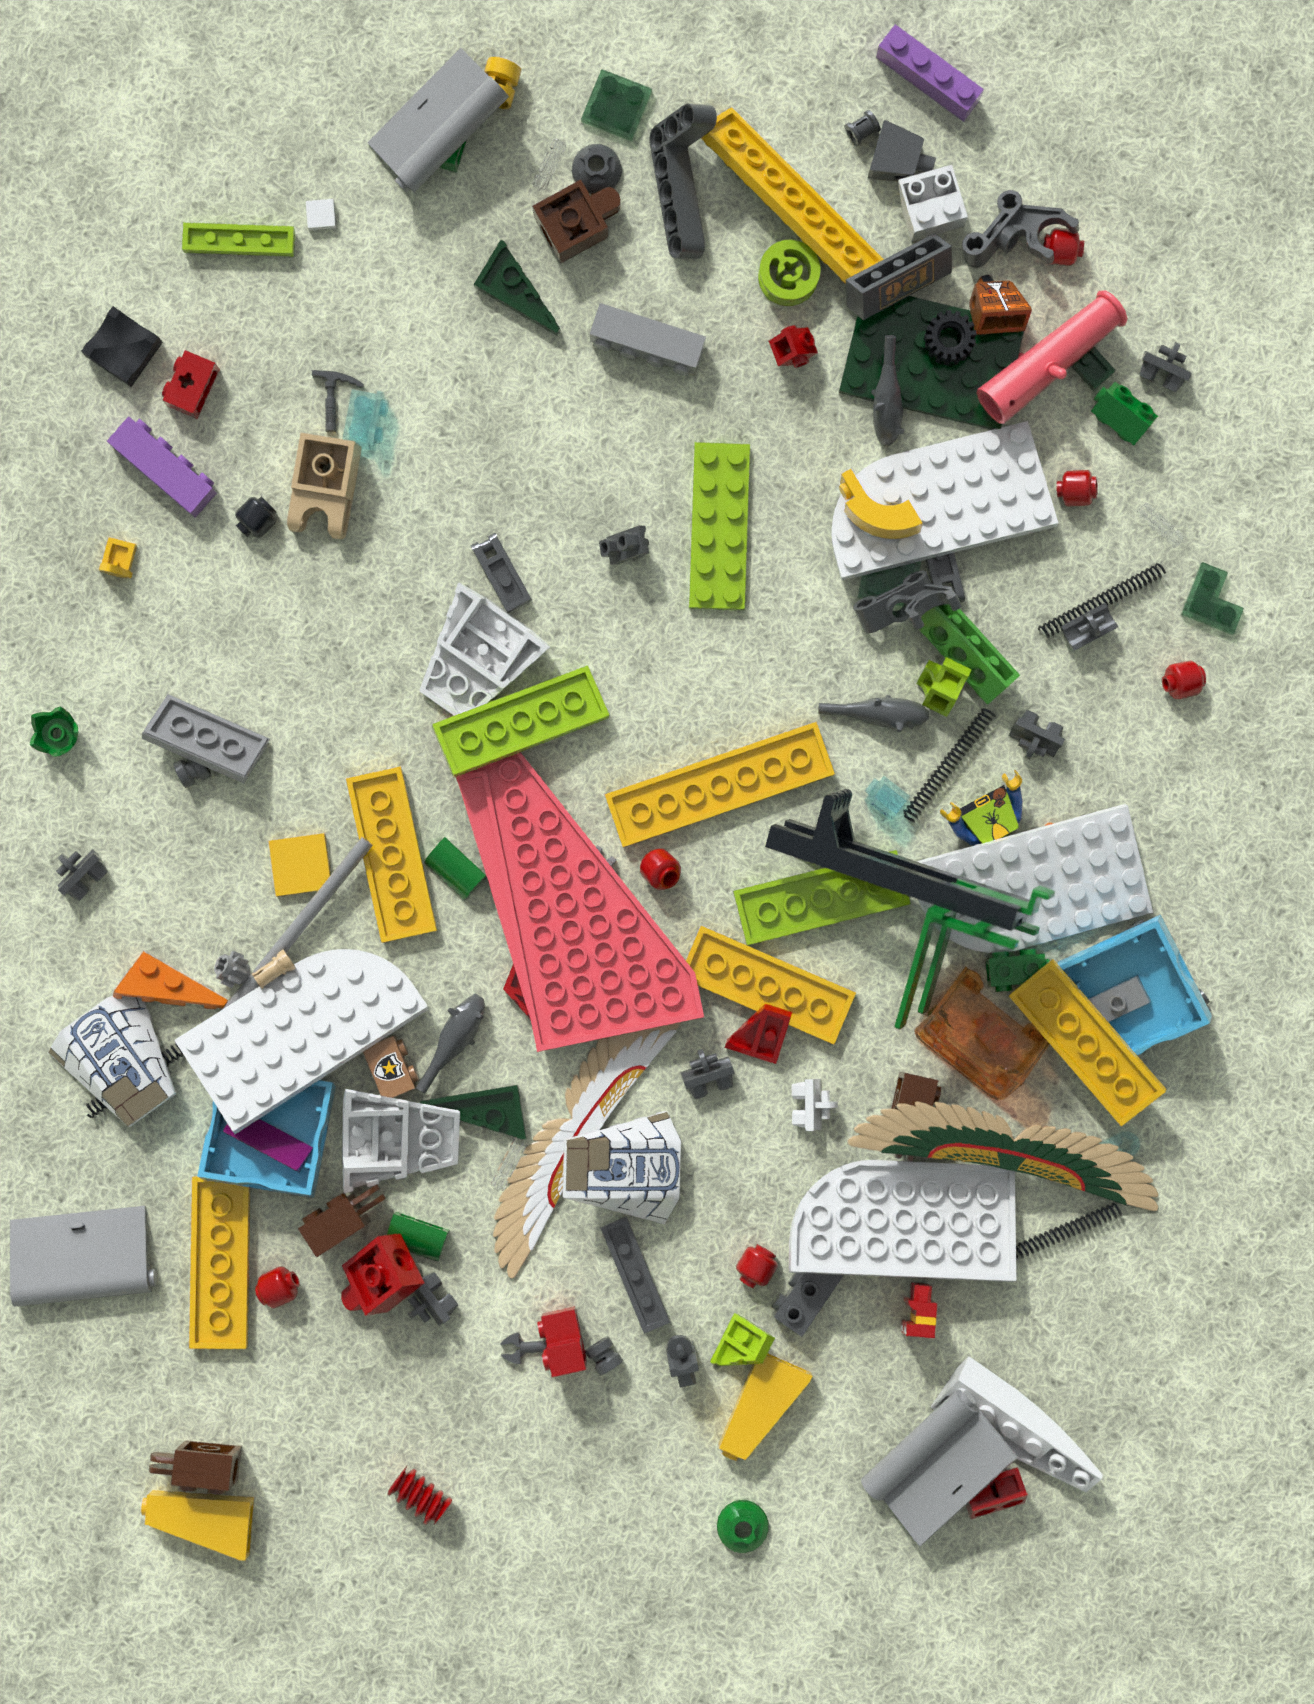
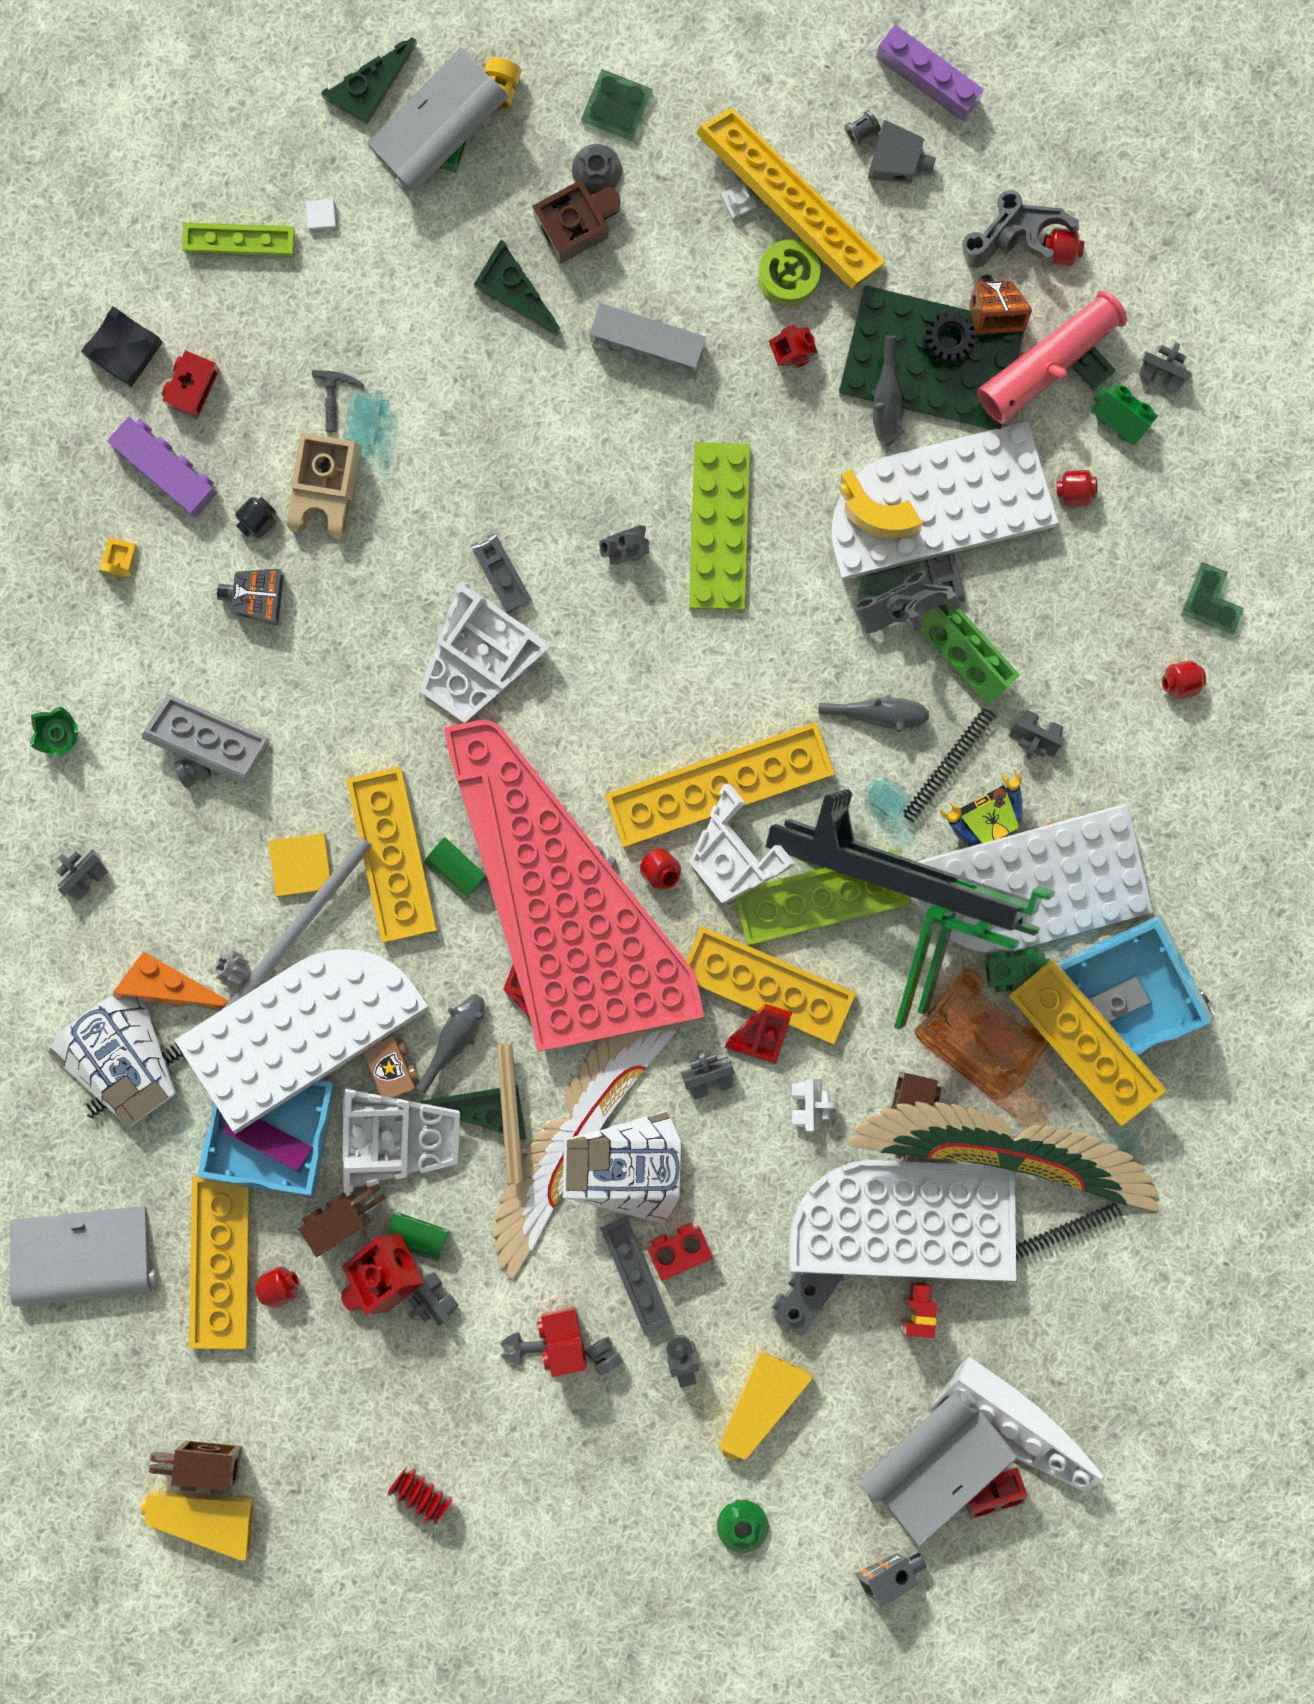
(255, 594): none -> dark grey torso
(272, 970): tan pin -> none
(366, 88): none -> dark green wing
(509, 1113): none -> tan axle
(520, 721): lime plate -> none
(674, 176): dark grey beam -> none
(683, 1259): none -> red brick
(726, 861): none -> white wing
(738, 201): none -> white tile
(742, 1344): lime wing -> none
(757, 1266): red head -> none
(881, 1582): none -> dark grey torso
(898, 276): dark grey brick -> none
(932, 203): white slope -> none
(942, 684): lime brick -> none
(1089, 627): dark grey hips -> none
(1102, 597): black piece -> none

